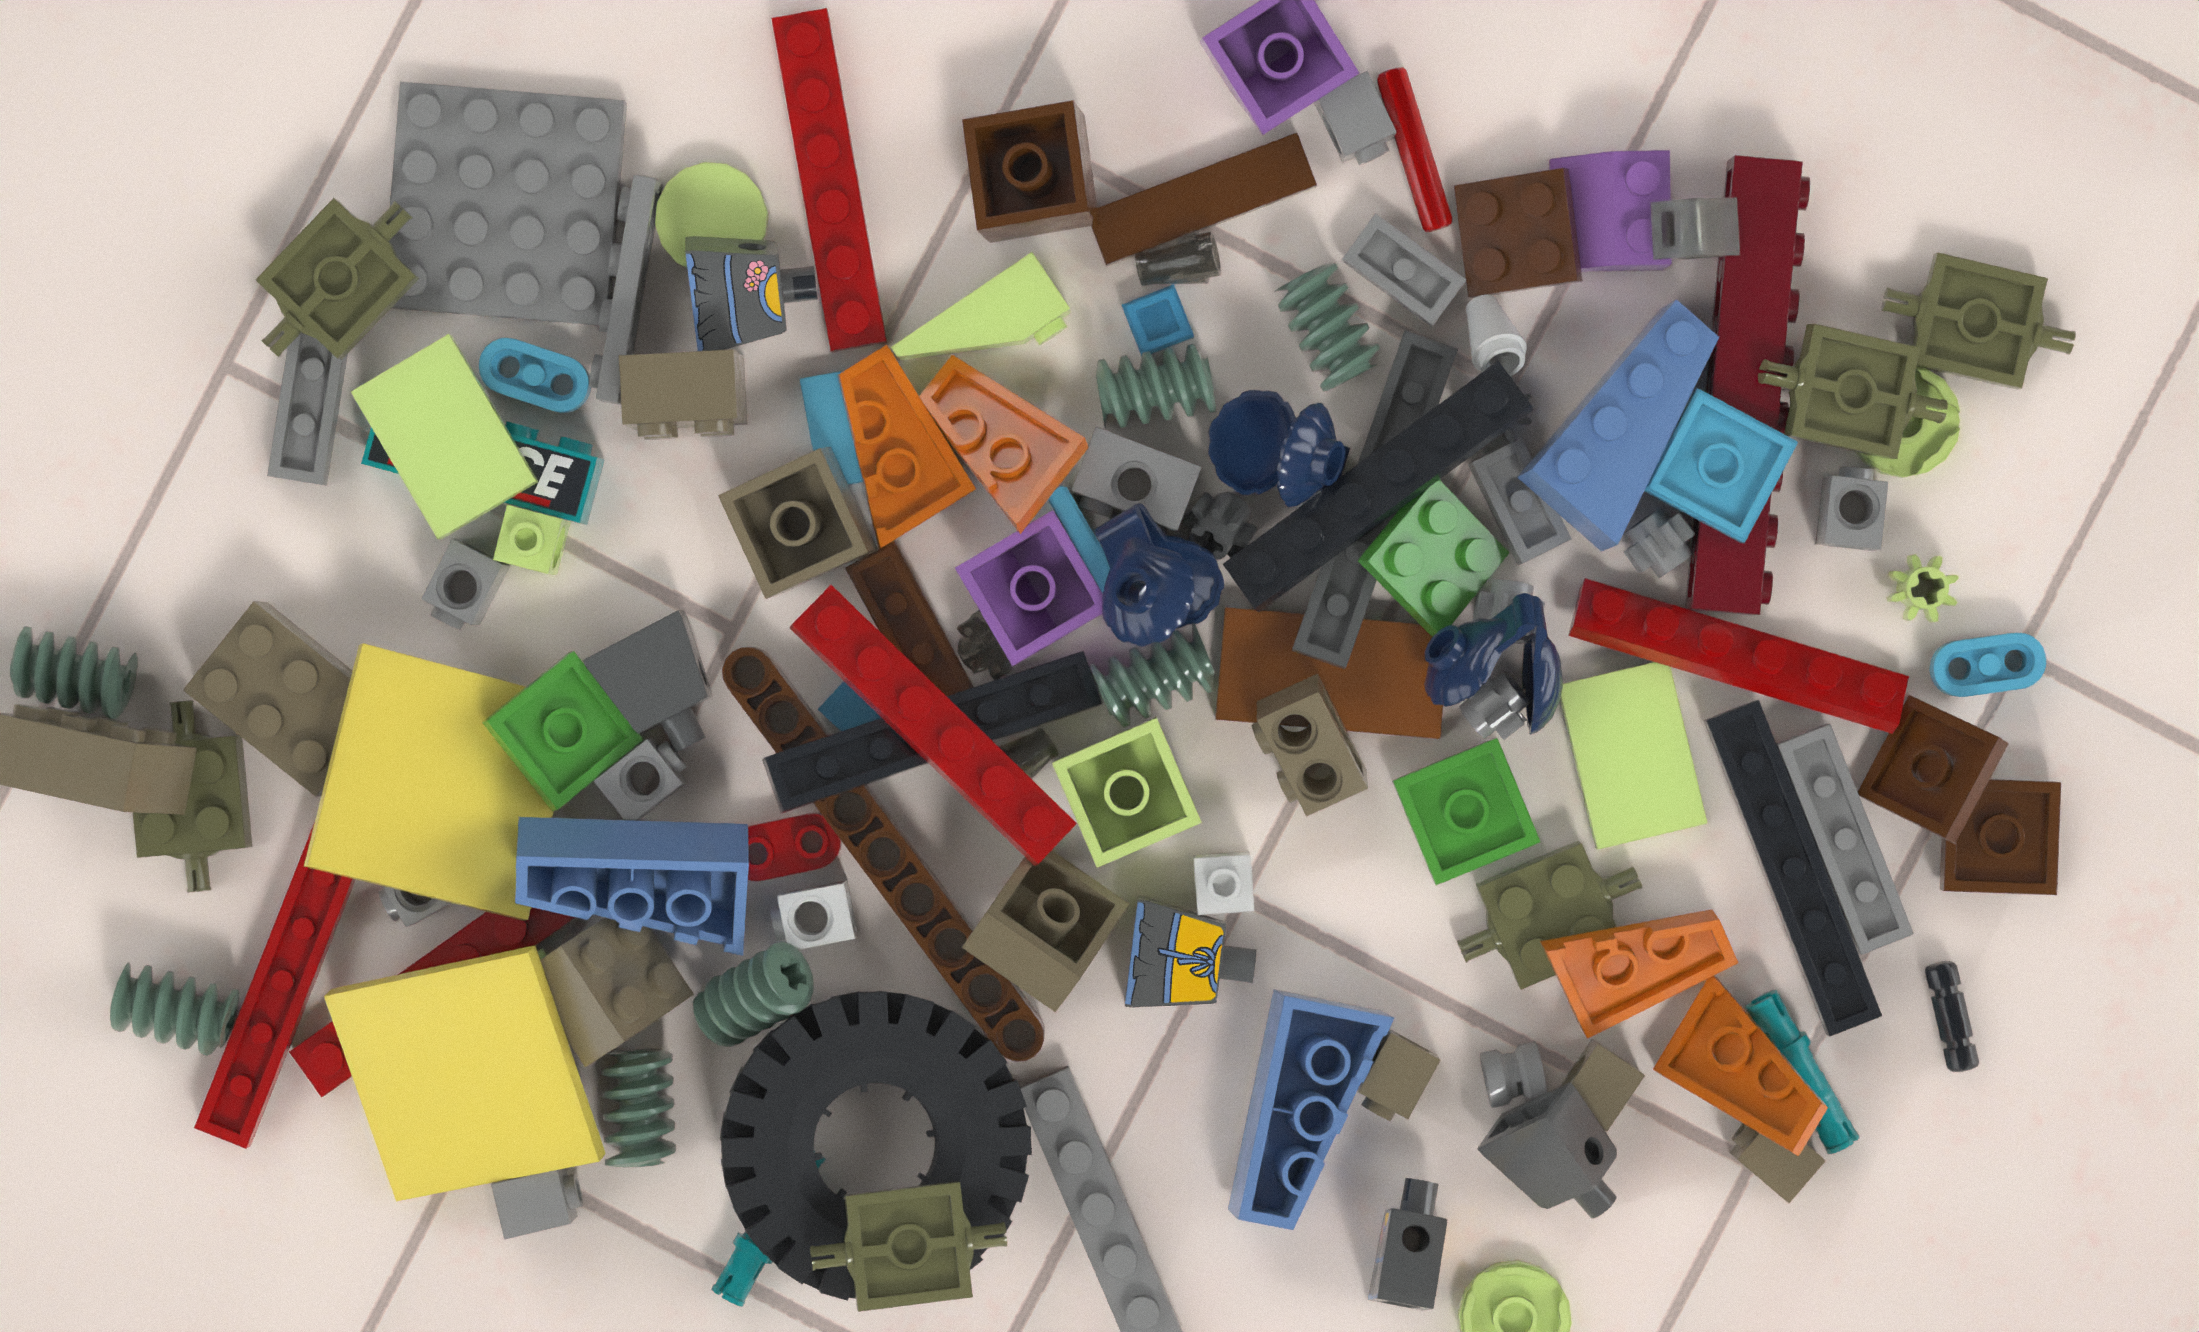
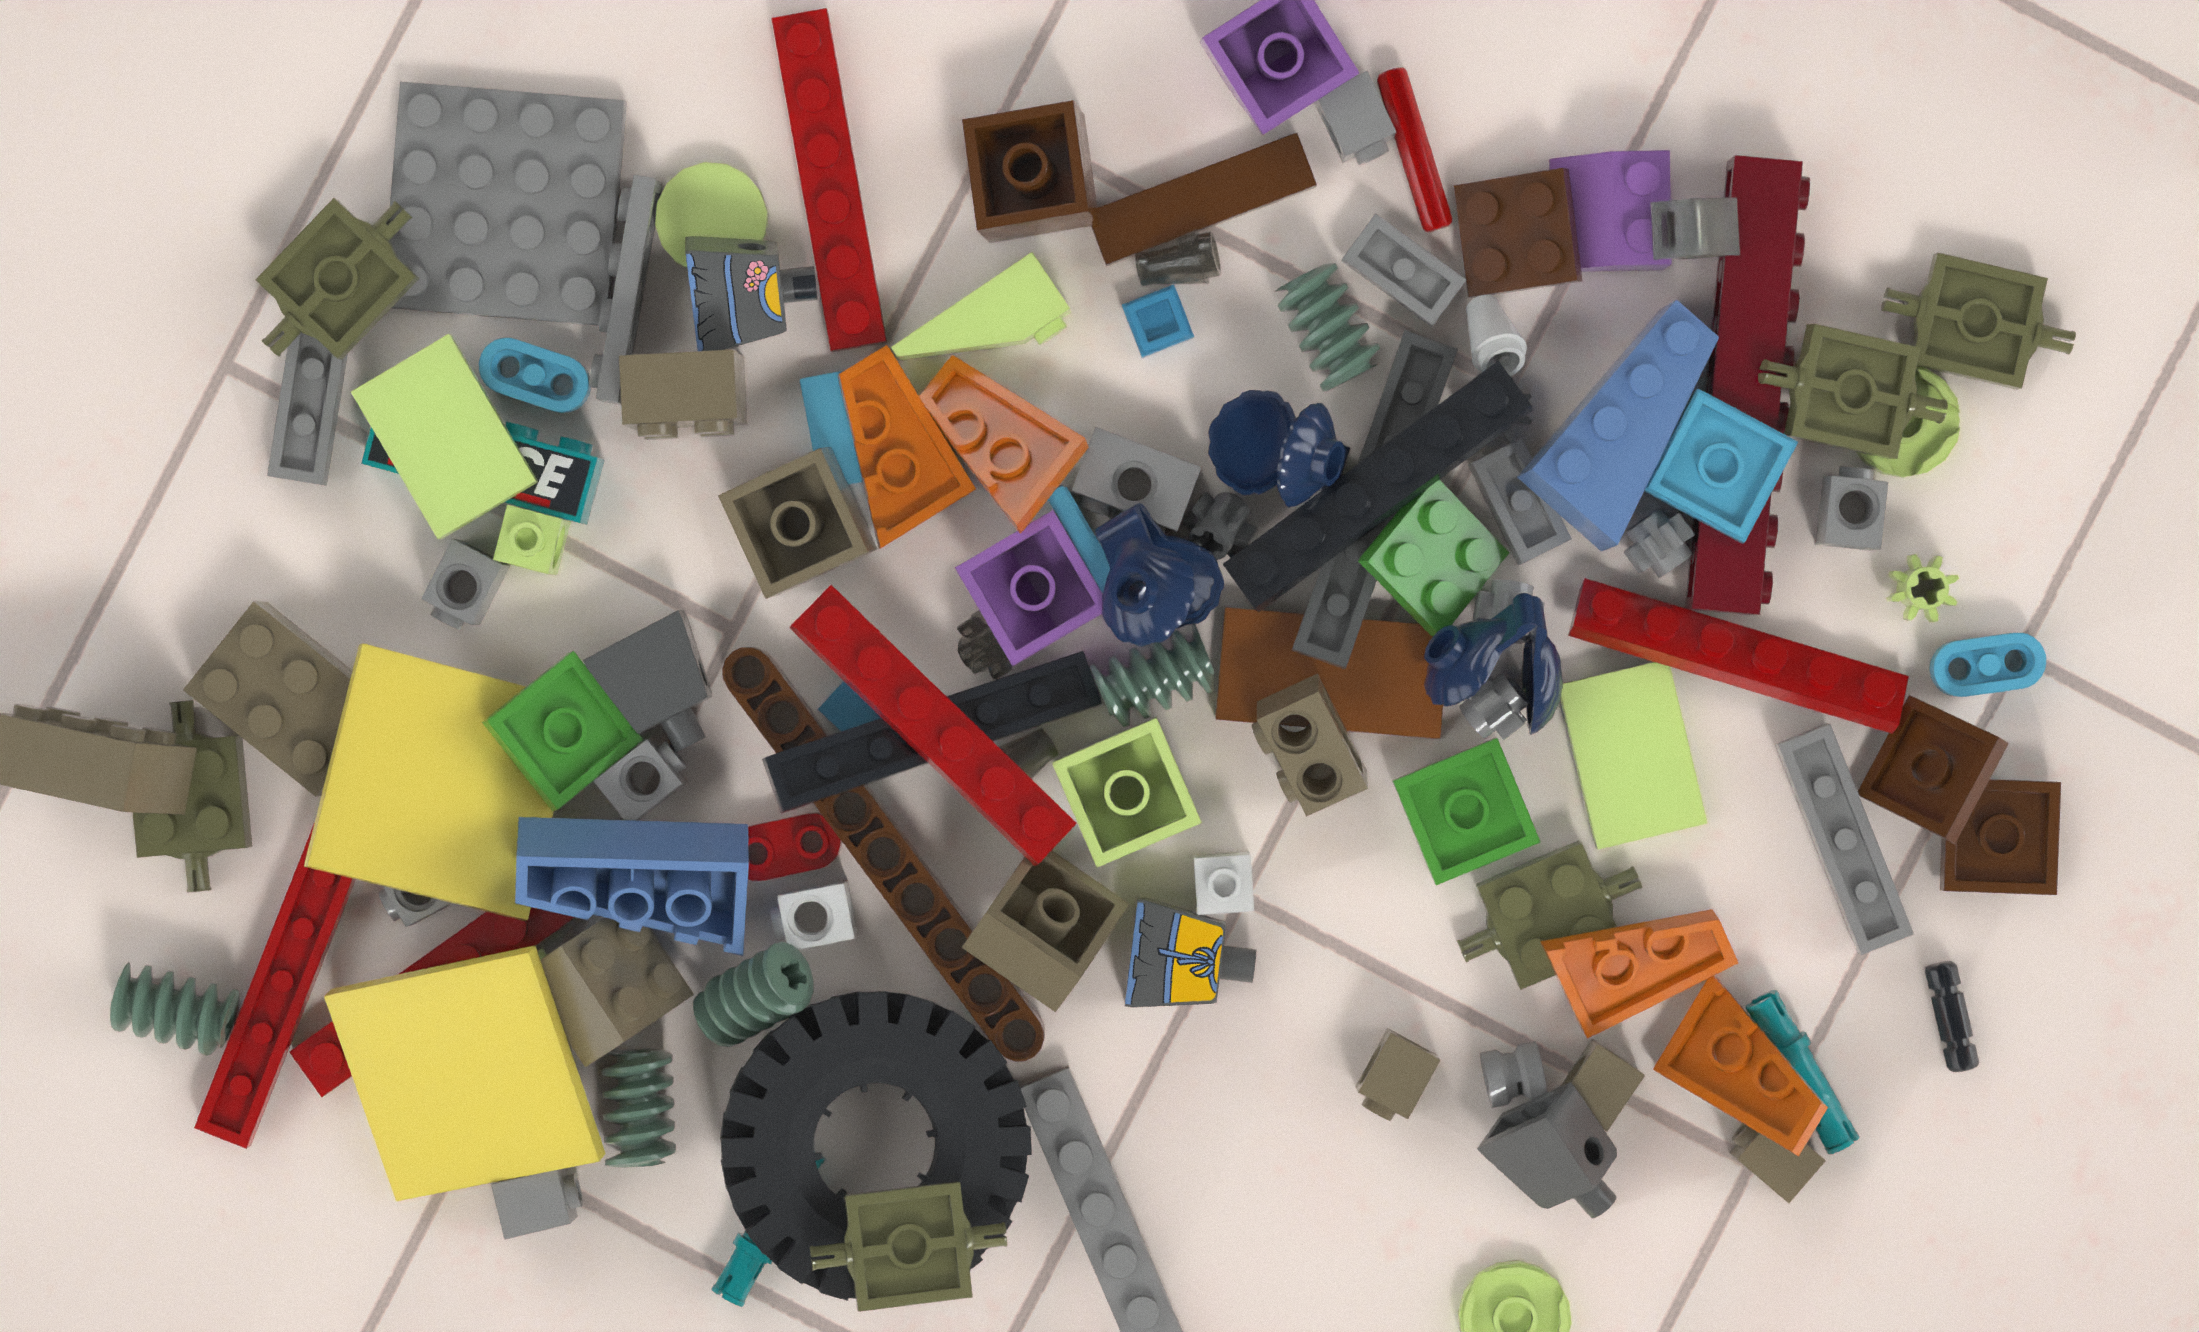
(72, 676): sand green piece -> none
(906, 617): reddish brown tile -> none
(1155, 386): sand green piece -> none
(1299, 1101): medium blue wedge -> none
(1402, 1275): dark grey torso -> none
(1792, 868): black plate -> none

